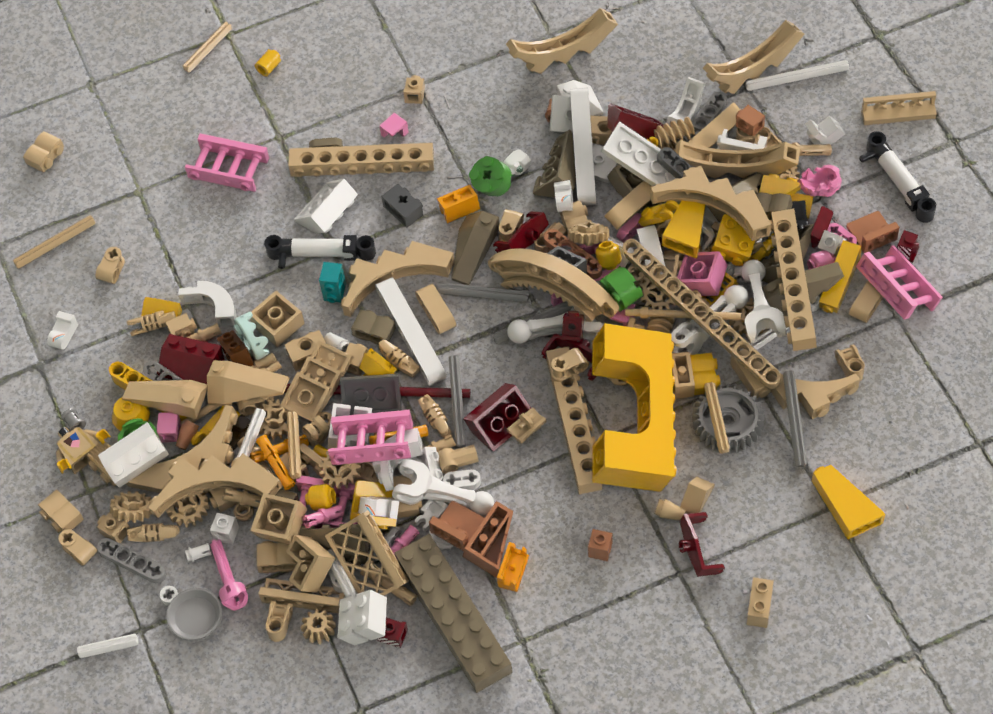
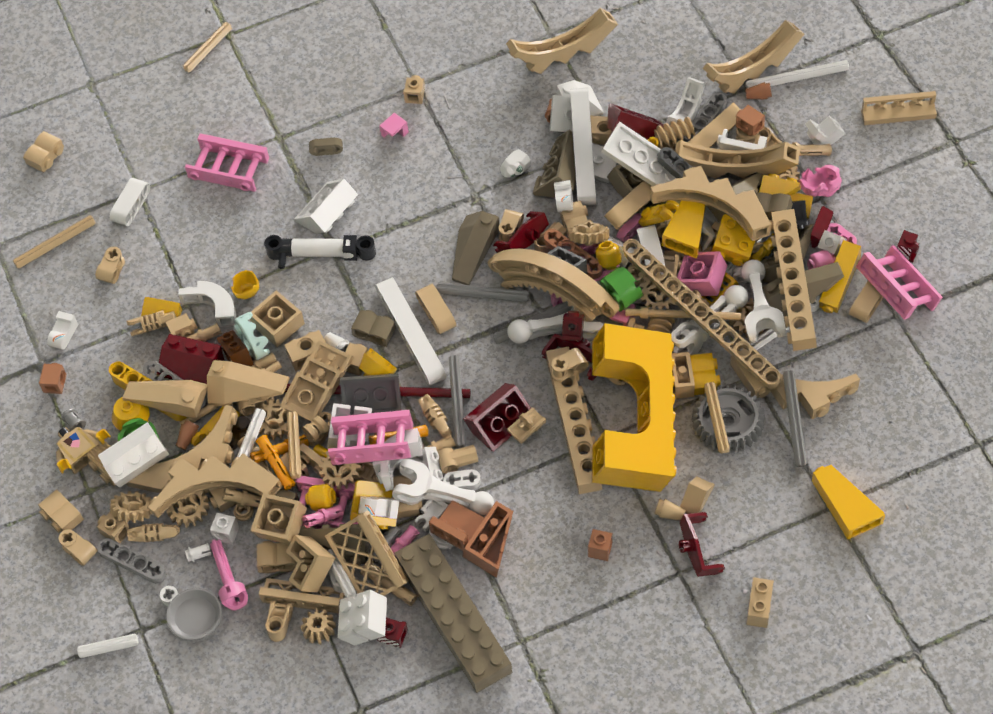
(52, 378): none -> nougat brick
(129, 201): none -> white beam
(168, 427): bright pink panel -> none
(245, 285): none -> yellow hair
(268, 62): yellow brick -> none
(332, 282): teal brick -> none
(361, 159): tan brick -> none
(398, 358): tan hinge -> none
(402, 205): dark grey brick -> none
(416, 260): tan arch -> none
(458, 203): light orange hinge -> none
(490, 176): bright green brick -> none
(512, 567): light orange hinge -> none
(759, 91): none -> nougat cone
(850, 360): tan piece -> none
(873, 231): nougat bracket -> none
(916, 196): piece -> none

